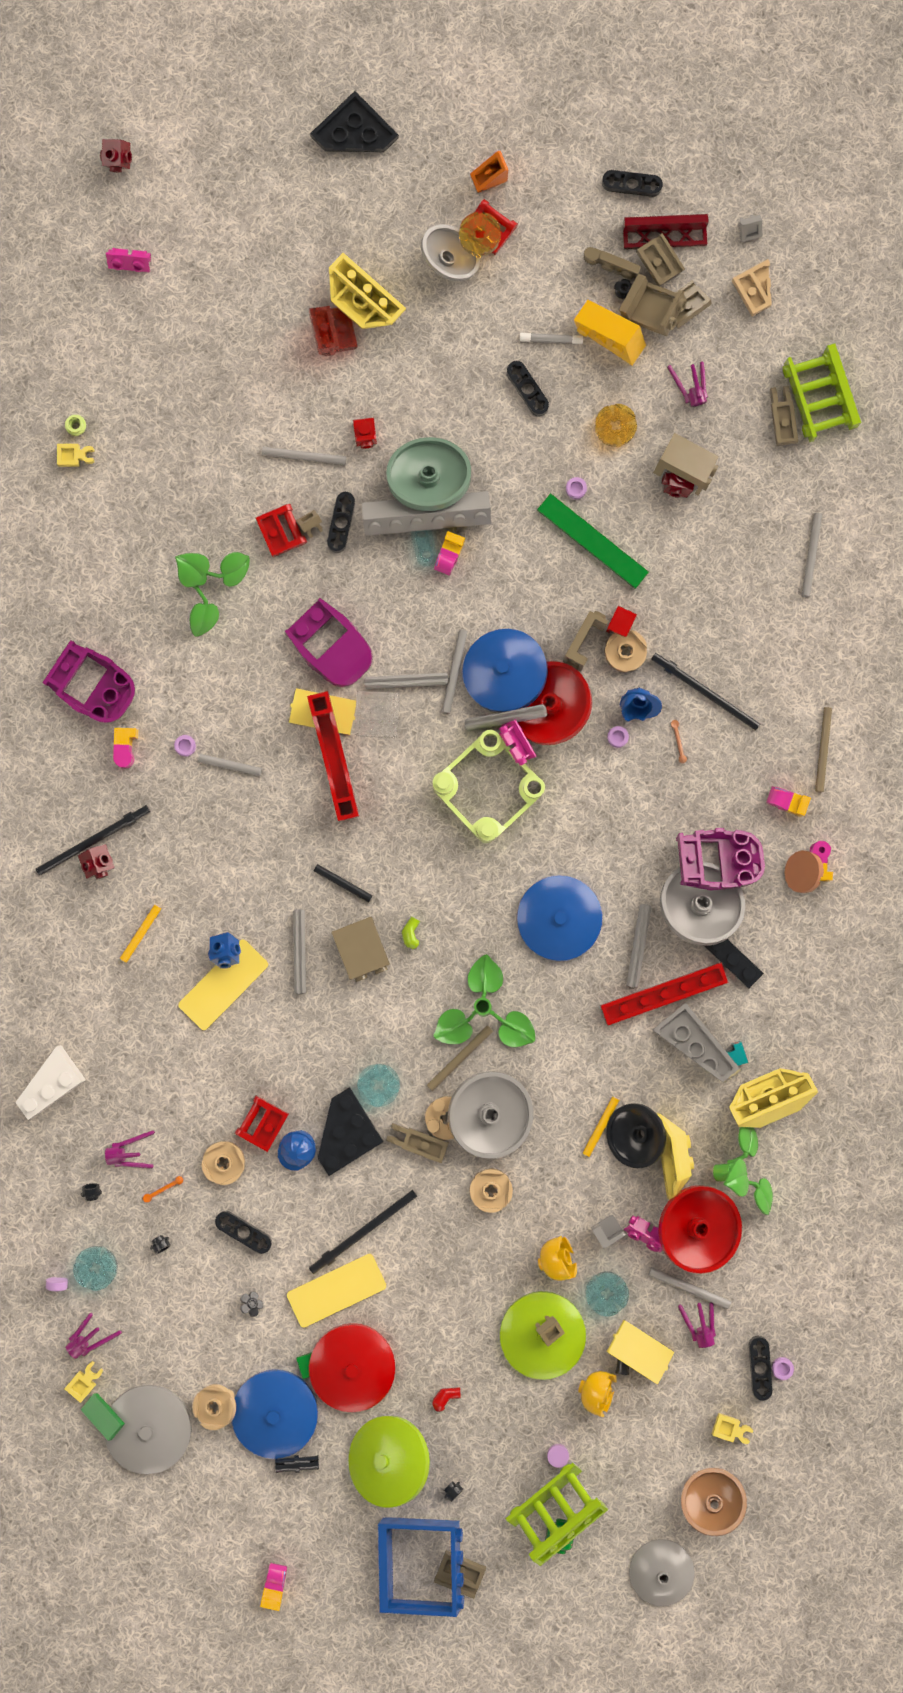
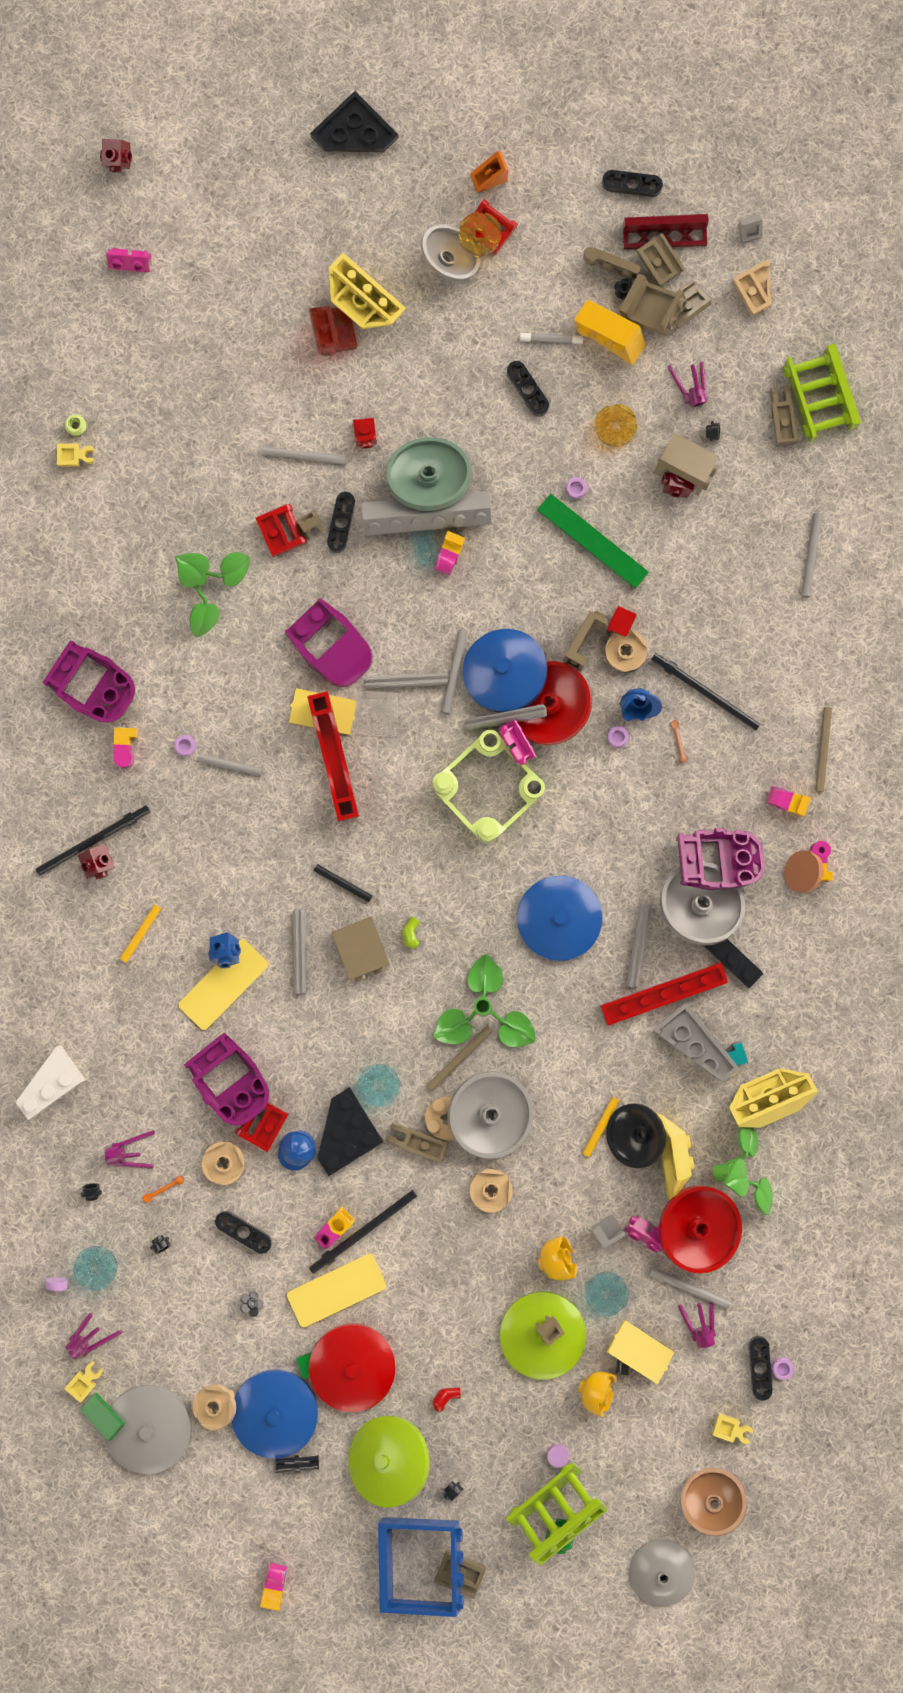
(242, 1099): none -> magenta slope
(334, 1228): none -> leg
(713, 431): none -> black plate

